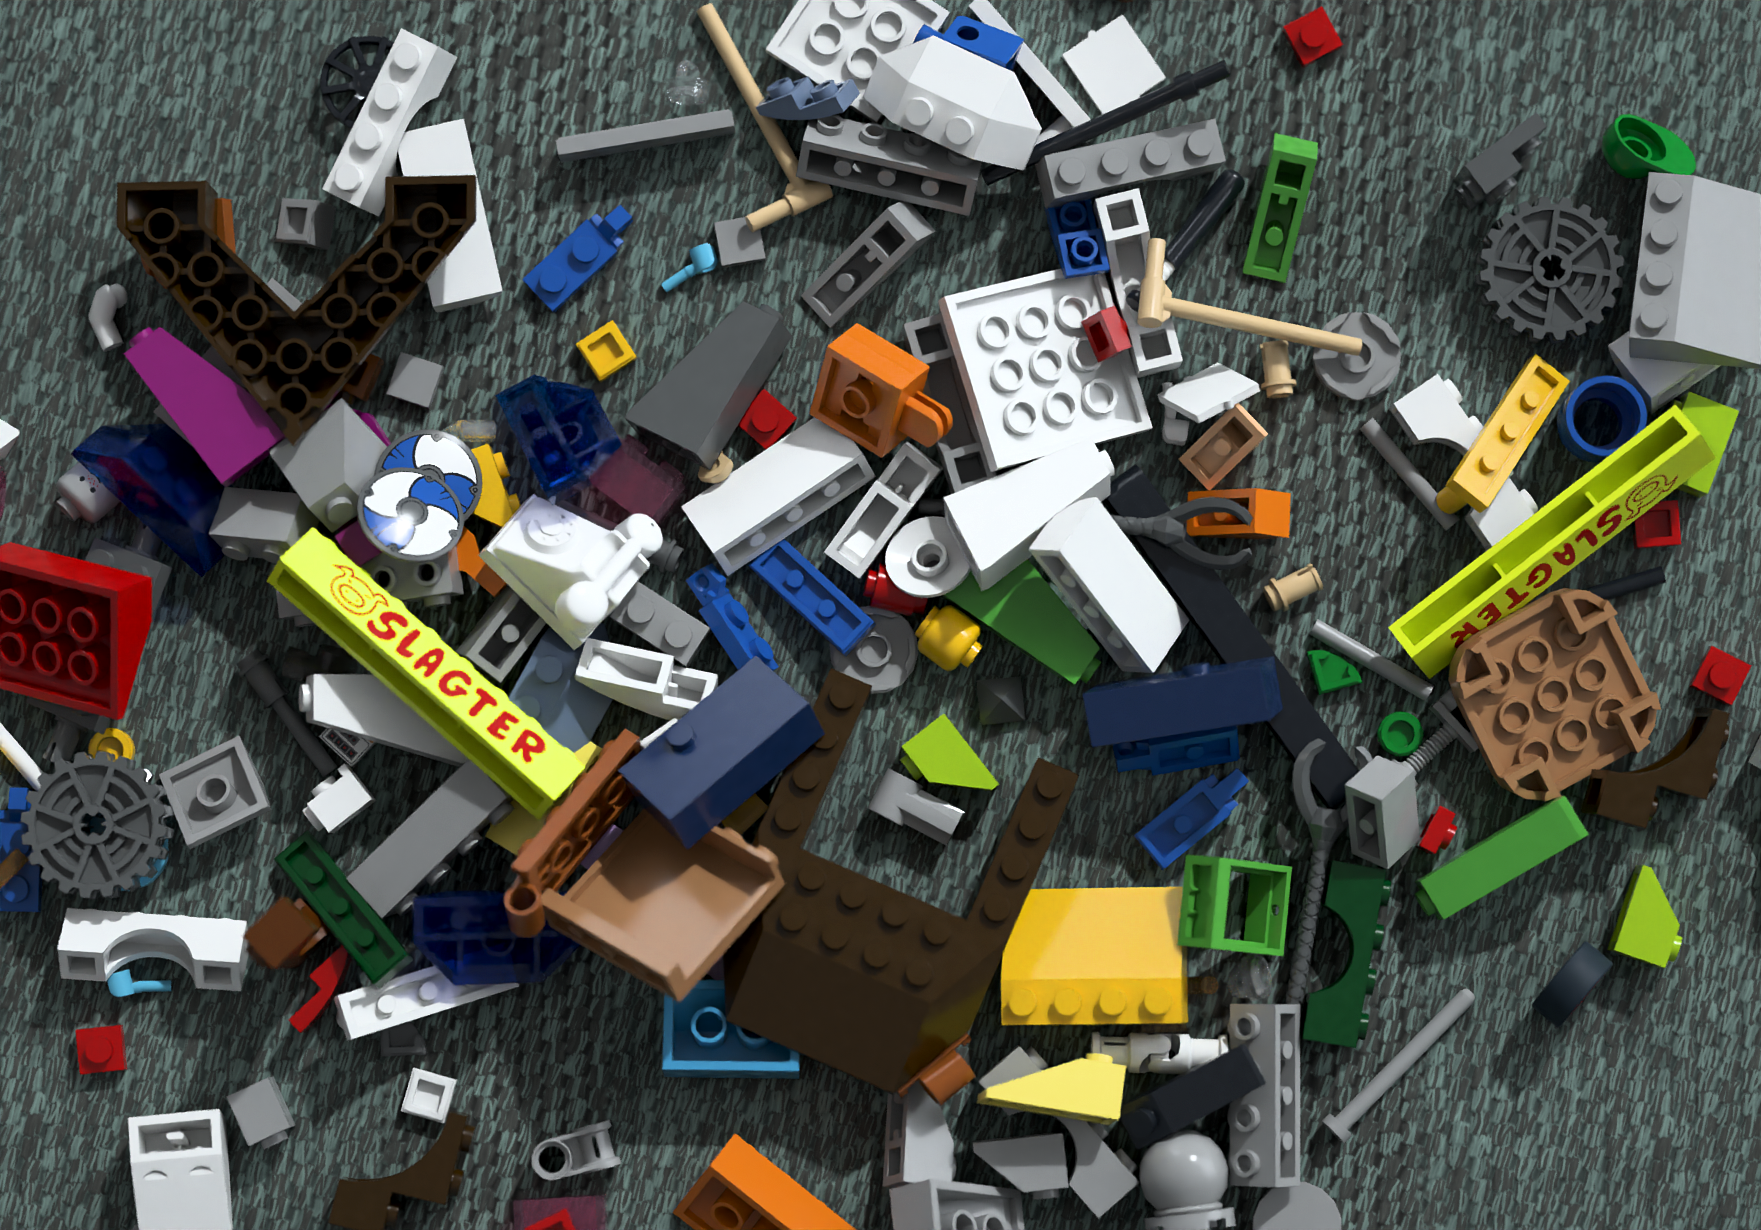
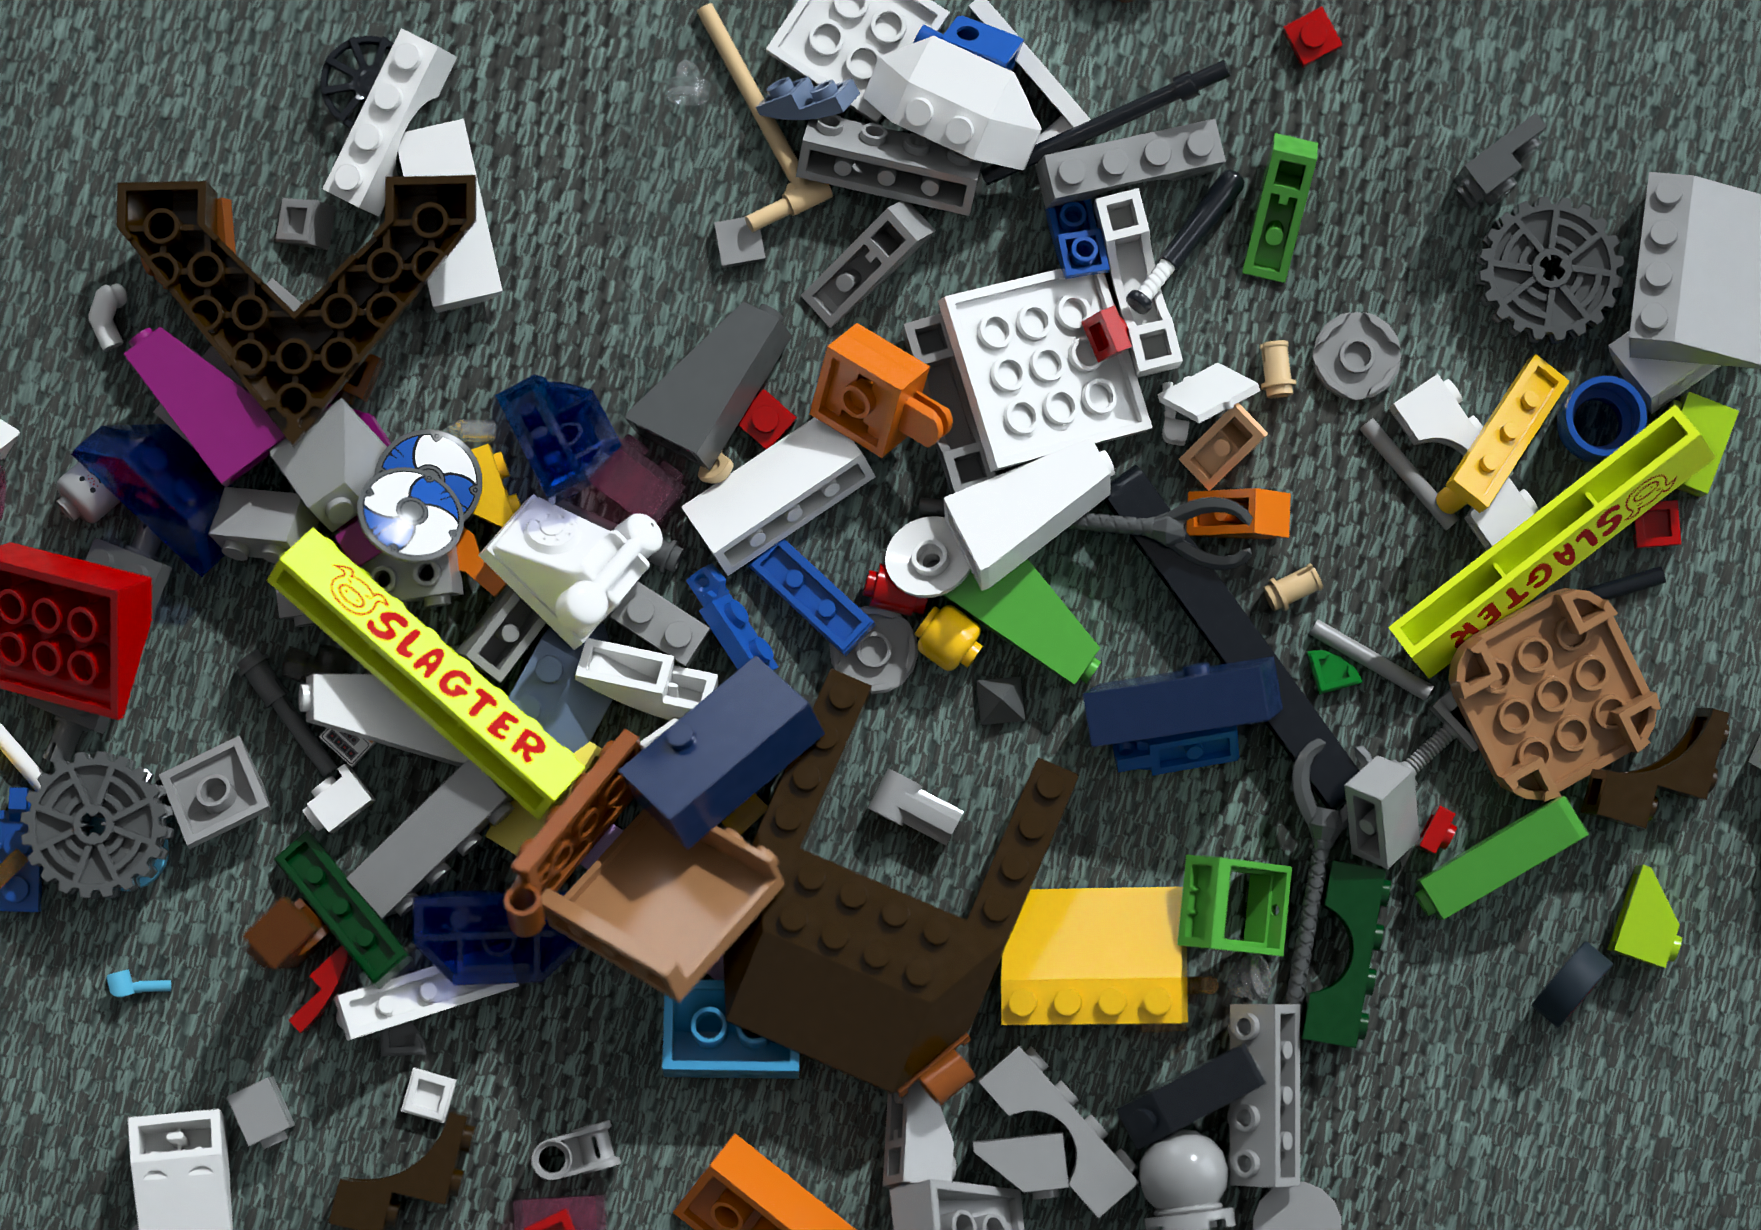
(101, 1049): red plate -> none
(102, 941): white arch -> none
(114, 742): yellow tile -> none
(415, 380): light grey tile -> none
(578, 258): blue hinge -> none
(606, 351): yellow tile -> none
(645, 135): light grey tile -> none
(703, 260): medium azure hand -> none
(883, 509): white slope -> none
(945, 758): lime slope -> none
(1075, 1090): light yellow slope -> none
(1109, 585): white brick -> none
(1113, 65): white piece -> none
(1151, 1052): white piece -> none
(1158, 305): tan bar -> none
(1190, 817): blue hinge -> none
(1398, 1065): light grey bar -> none
(1400, 734): green tile -> none
(1640, 147): green cap -> none
(1720, 675): red plate -> none

